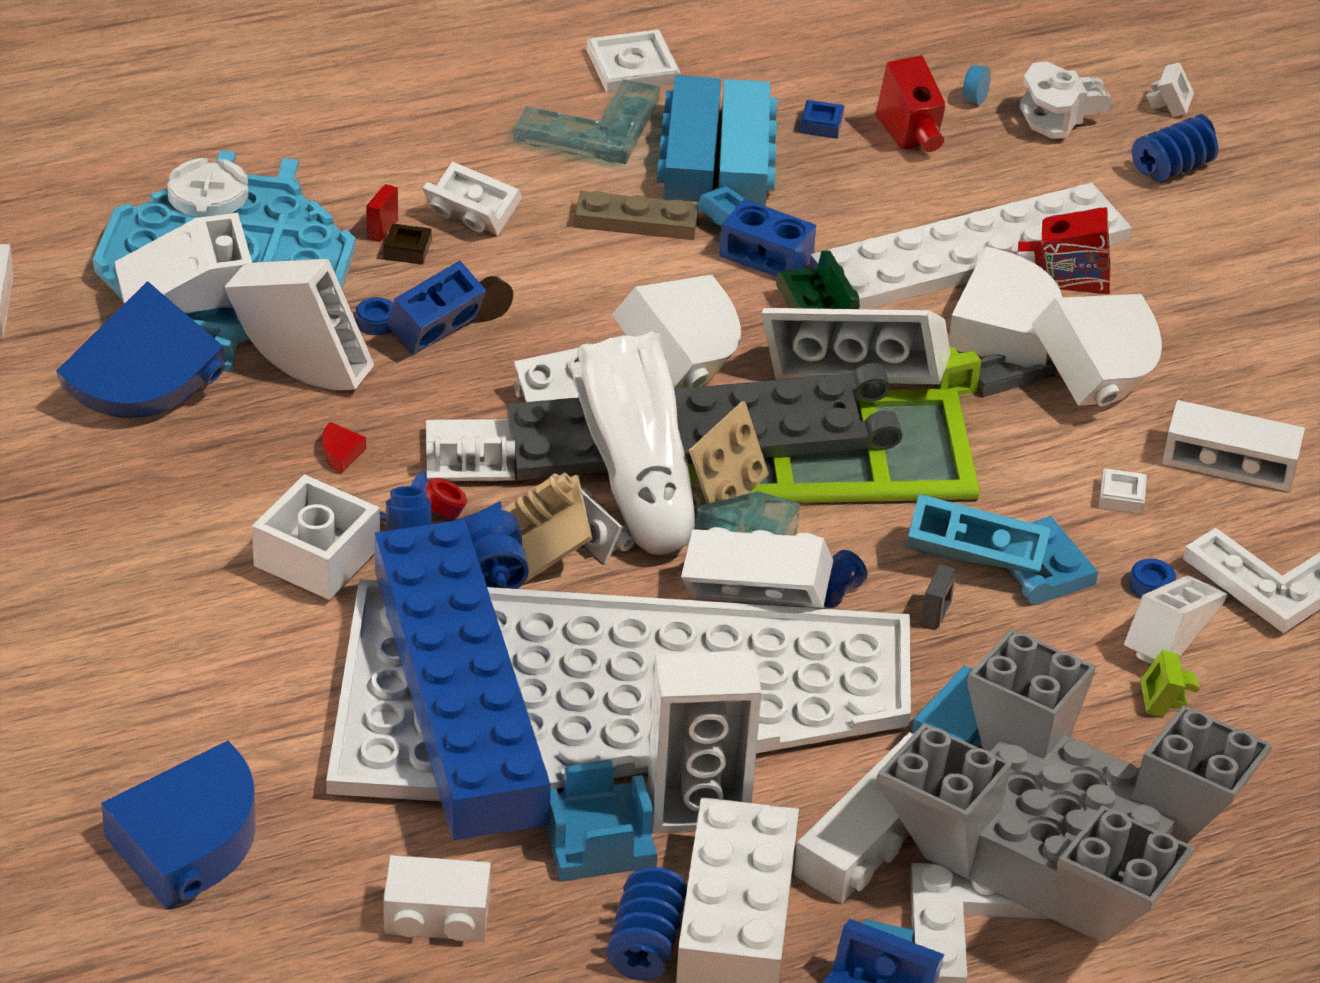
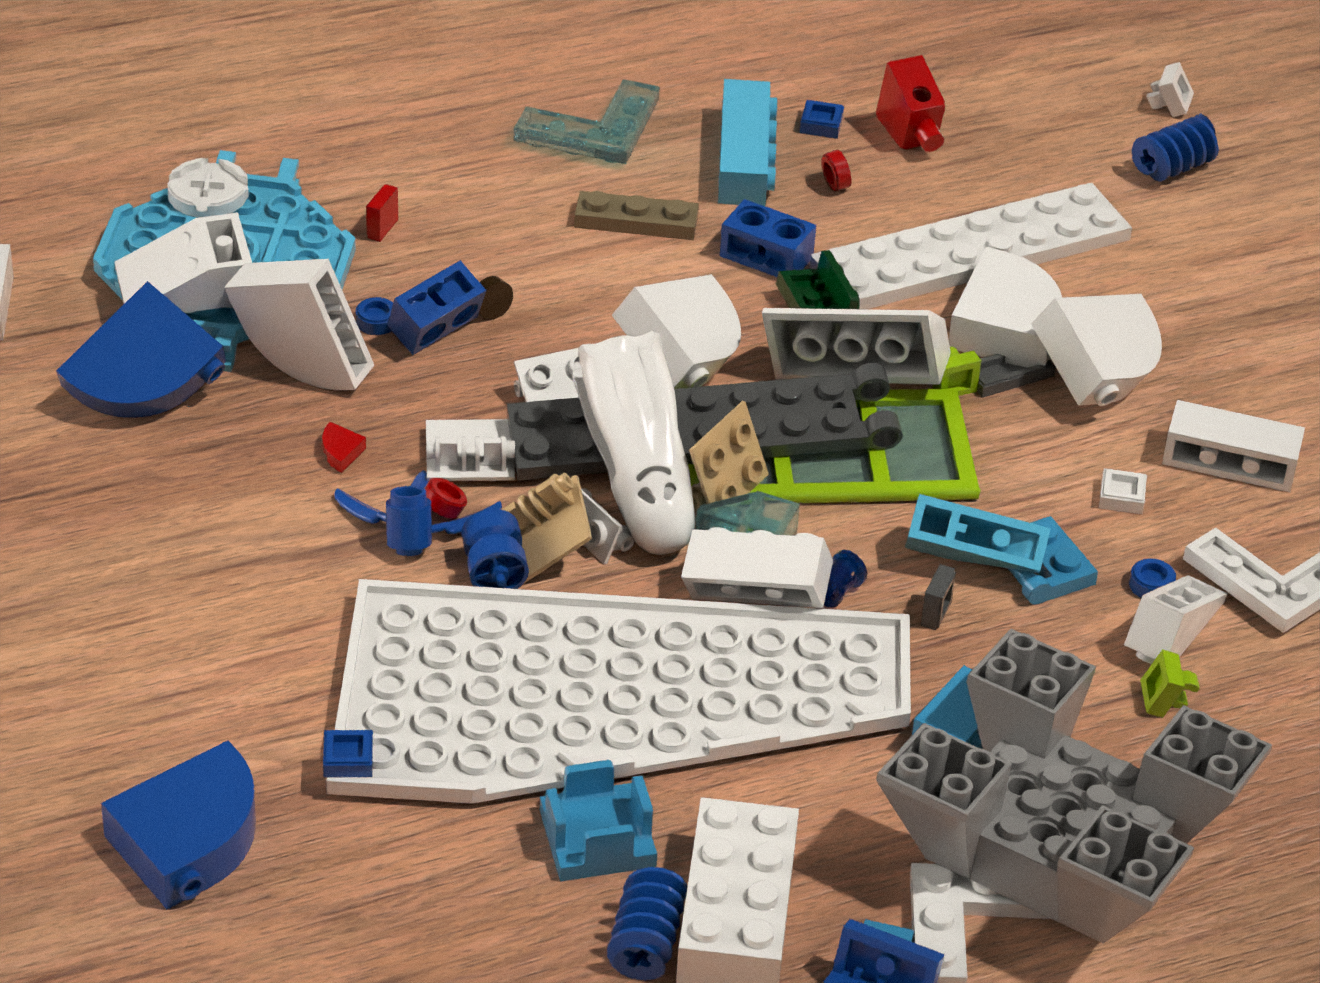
(315, 536): white brick -> none
(348, 753): none -> blue tile
(407, 244): dark brown tile -> none
(437, 898): white brick -> none
(461, 681): blue brick -> none
(473, 198): white bracket -> none
(632, 57): white tile -> none
(689, 138): dark azure brick -> none
(701, 733): white brick -> none
(719, 204): dark azure plate -> none
(836, 170): none -> red tile
(851, 838): white brick -> none
(976, 84): dark azure tile -> none
(1062, 98): white hinge -> none
(1074, 250): red torso -> none

